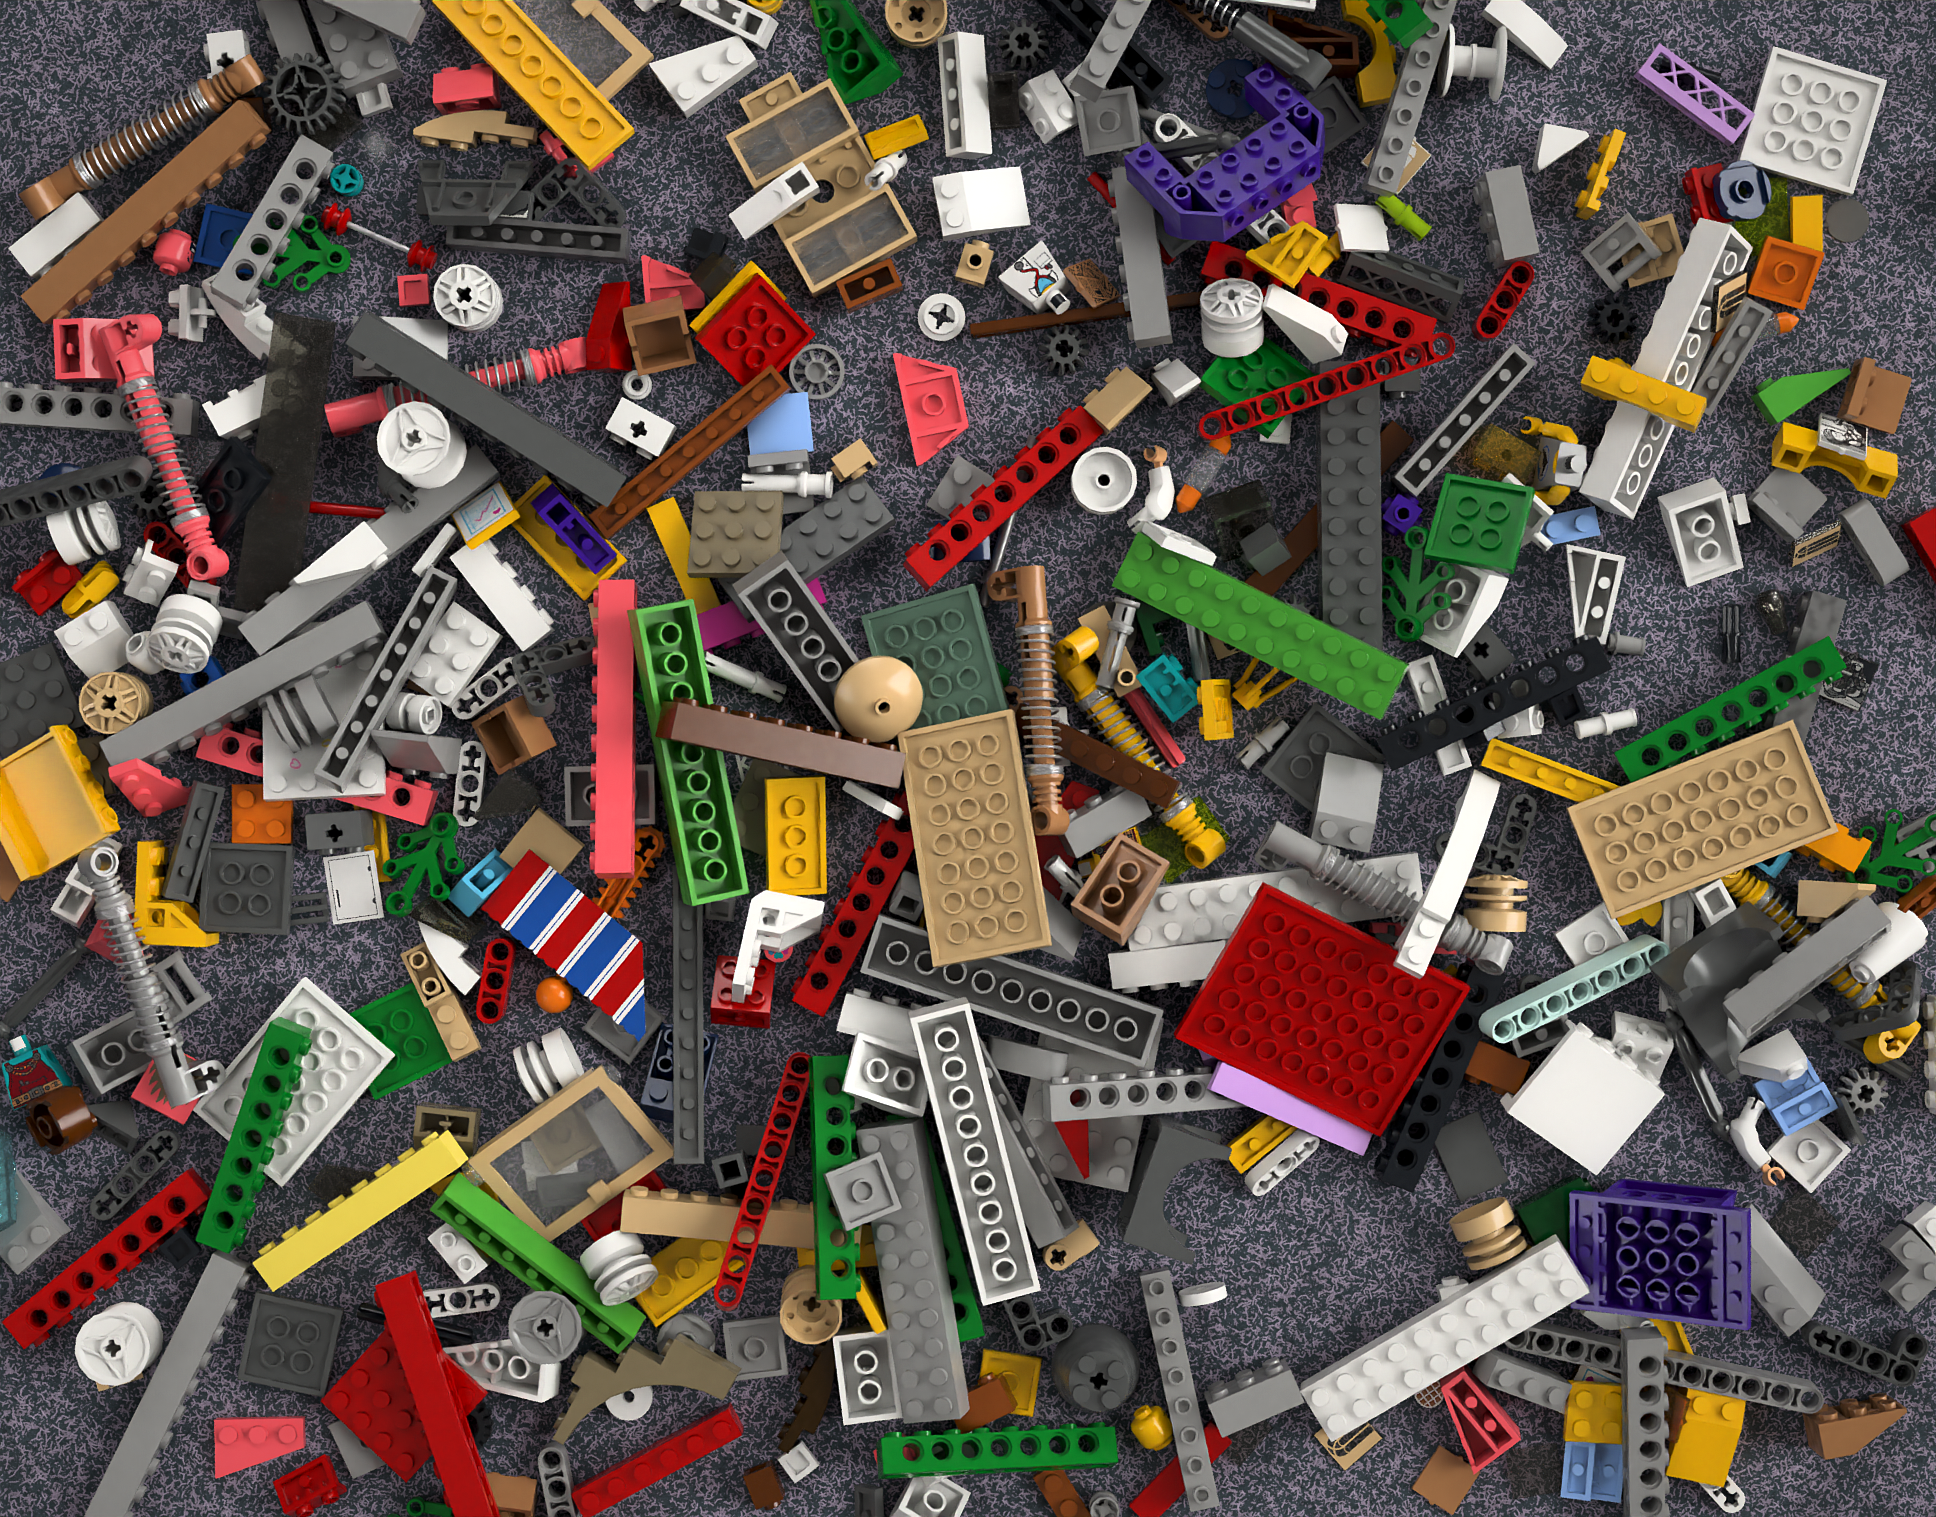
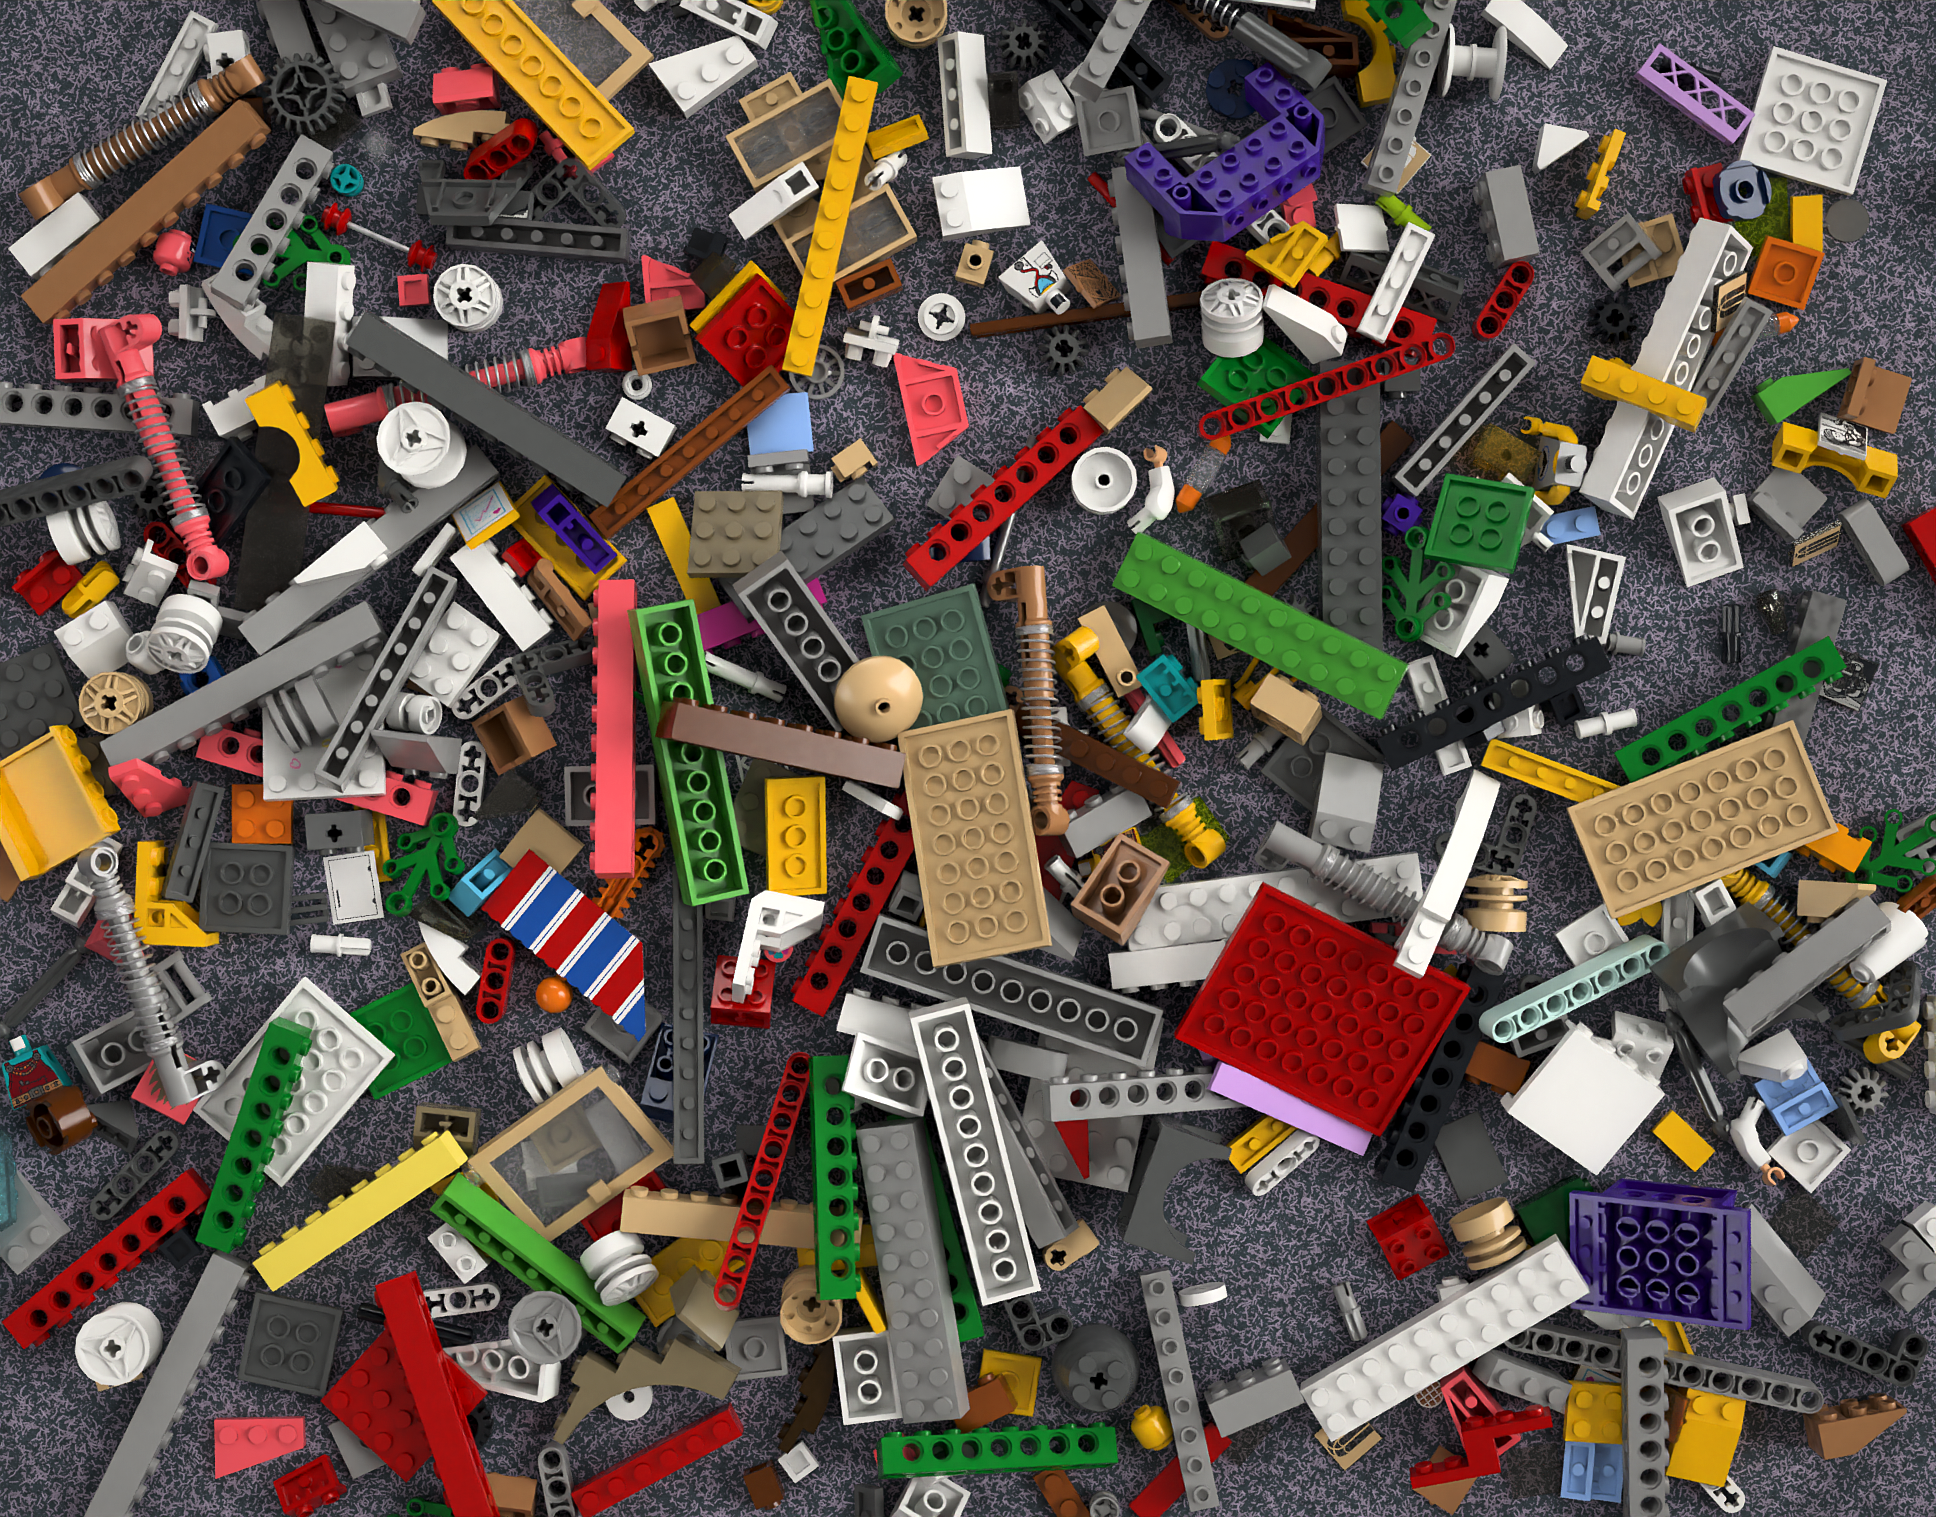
(179, 63): none -> white tile
(274, 408): none -> yellow arch
(331, 298): none -> white brick
(340, 945): none -> white axle
(505, 141): none -> red beam
(521, 557): none -> red plate
(558, 599): none -> medium nougat plate
(696, 1307): none -> dark tan slope
(830, 226): none -> yellow plate
(857, 339): none -> white hips
(862, 1191): light grey plate -> none
(1105, 677): light grey pin -> none
(1147, 726): none -> white beam
(1174, 380): white slope -> none
(1179, 543): white tile -> none
(1286, 708): none -> tan brick
(1350, 1310): none -> light grey axle
(1395, 283): none -> white tile
(1408, 1236): none -> red bracket
(1480, 1446): none -> red bracket
(1682, 1140): none -> yellow tile

